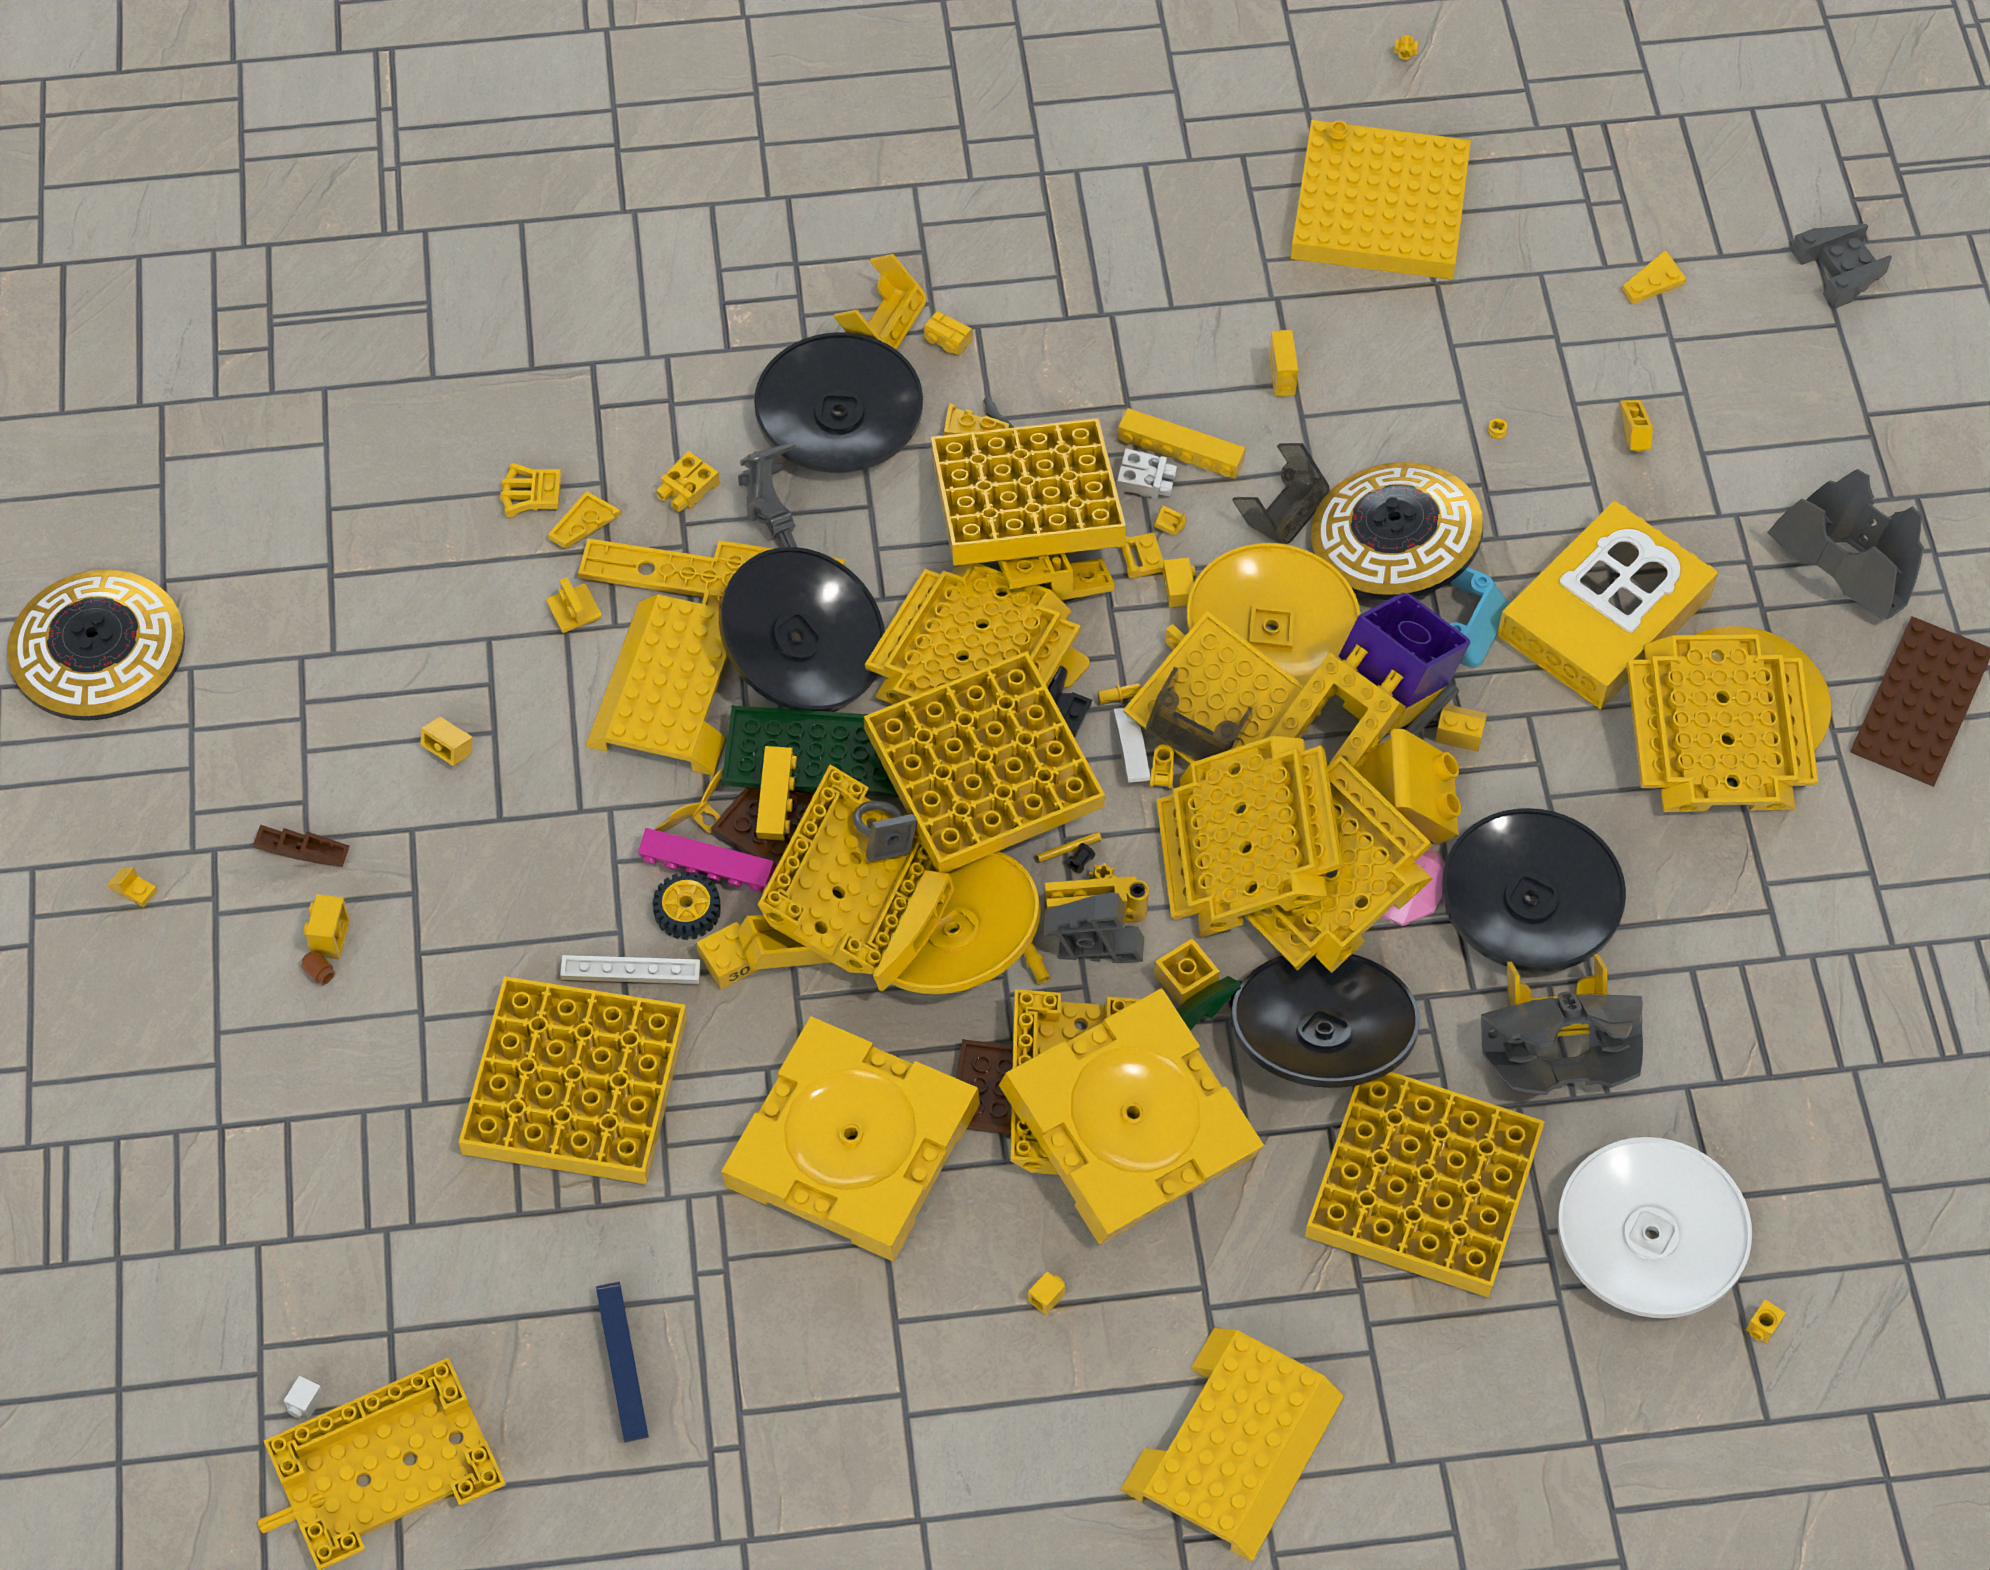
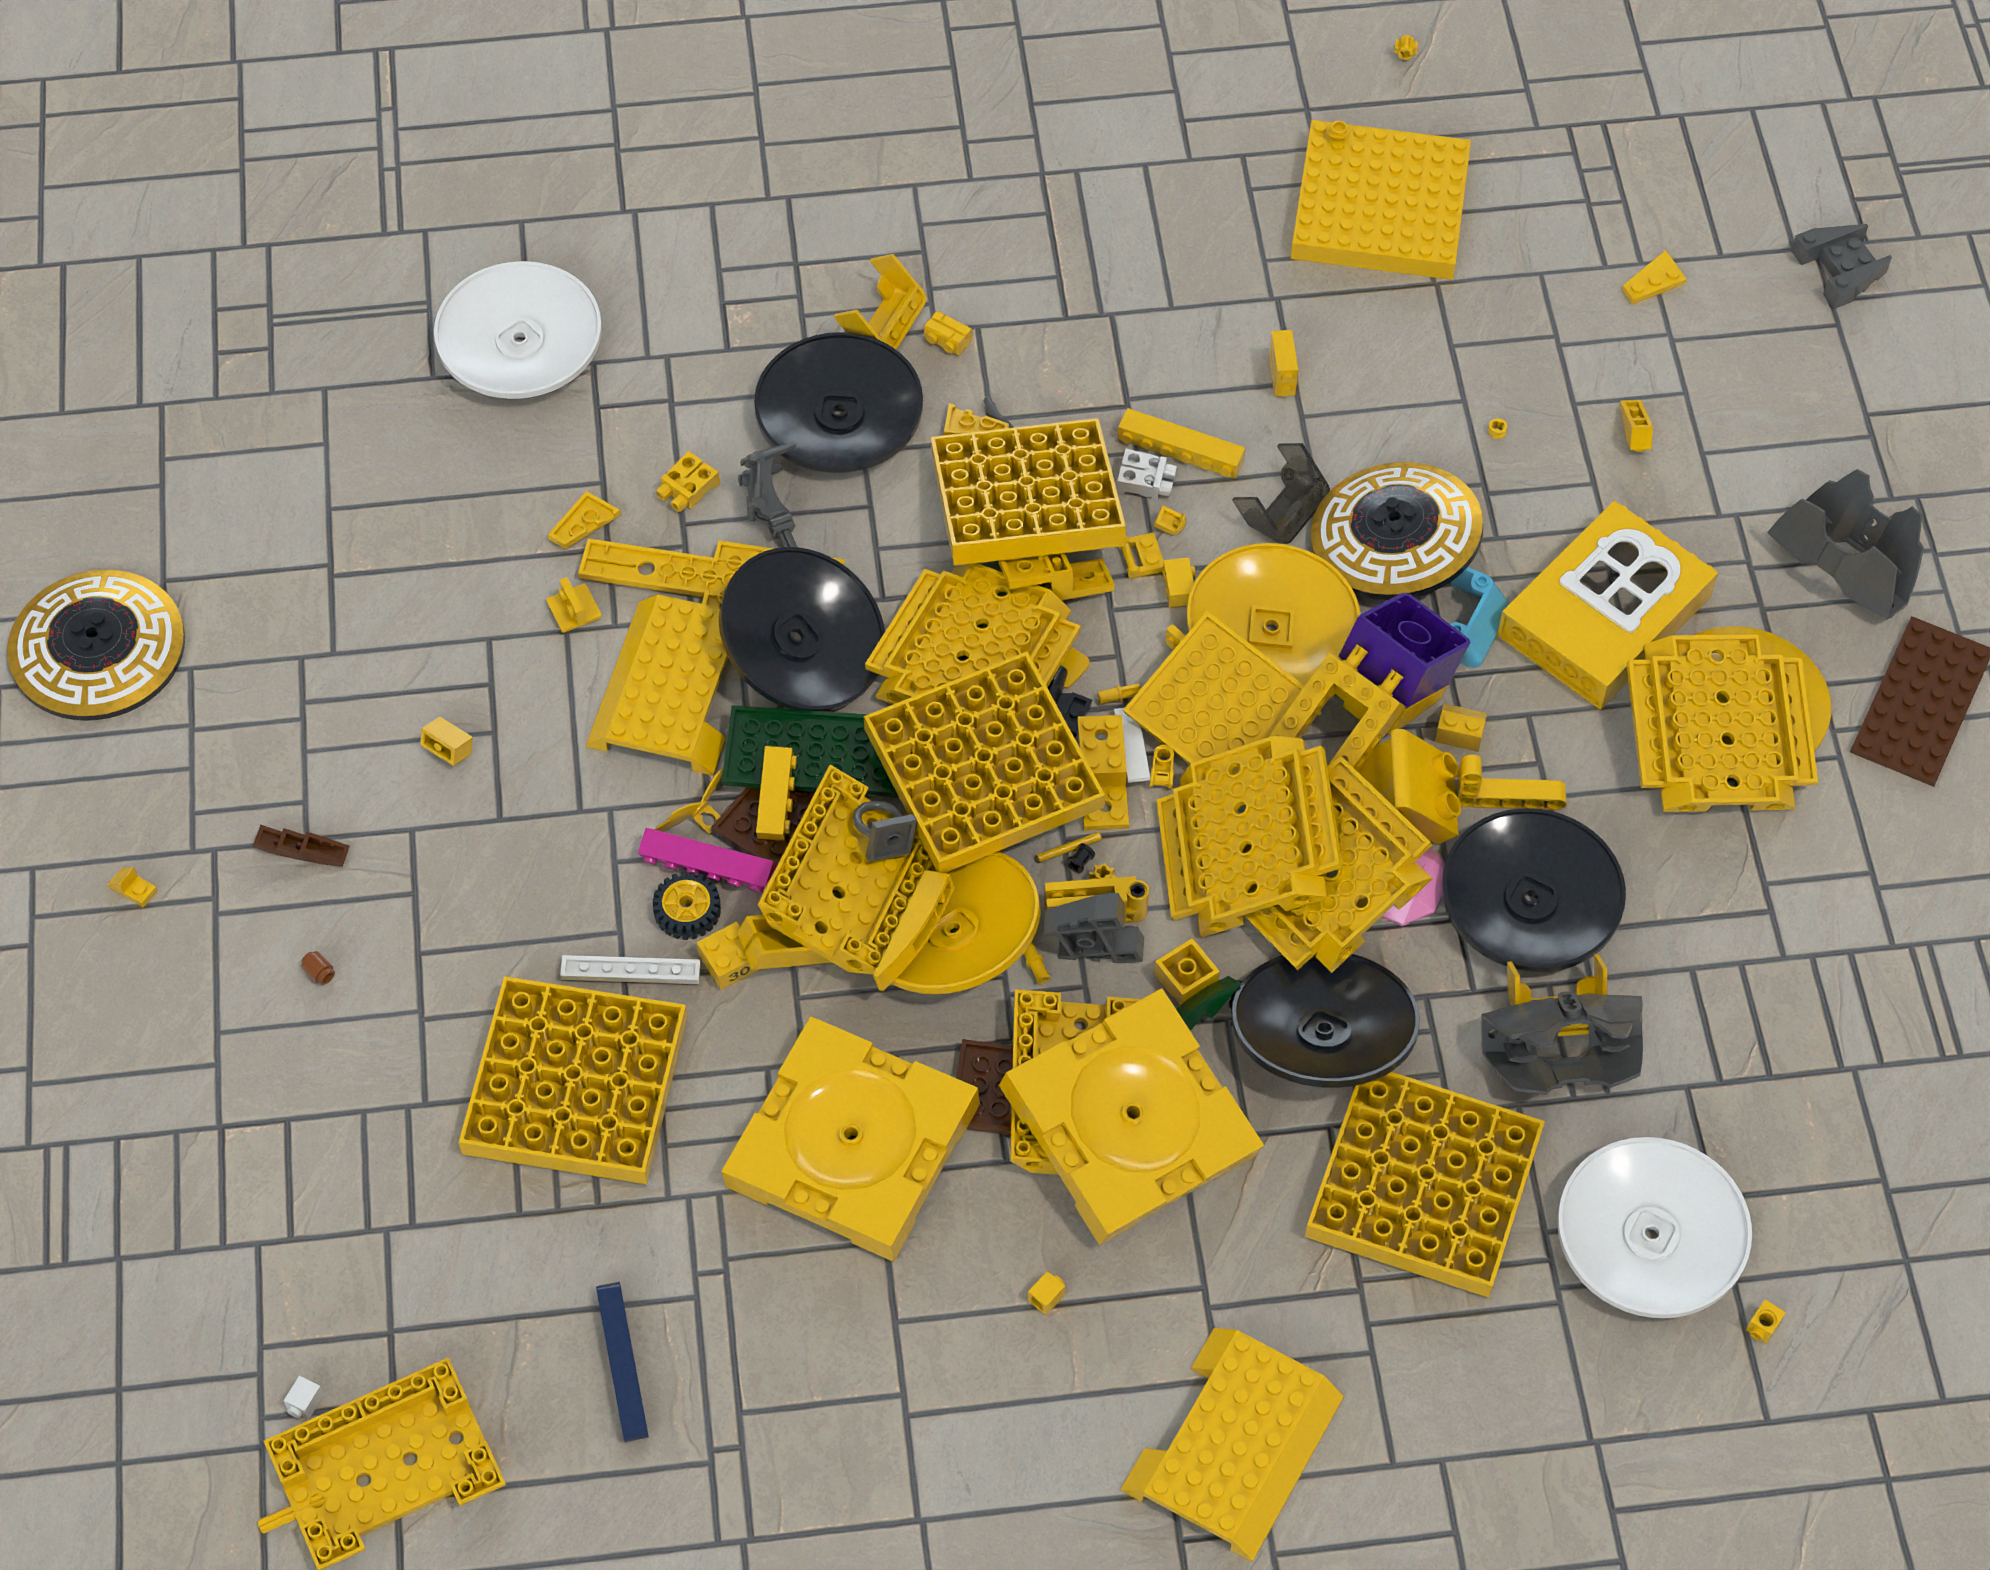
(327, 925): yellow brick -> none
(513, 301): none -> white dish
(544, 491): yellow plate -> none
(1109, 766): none -> yellow bracket
(1185, 734): clear smoke windscreen -> none
(1433, 709): dark grey axle -> none
(1506, 793): none -> yellow beam

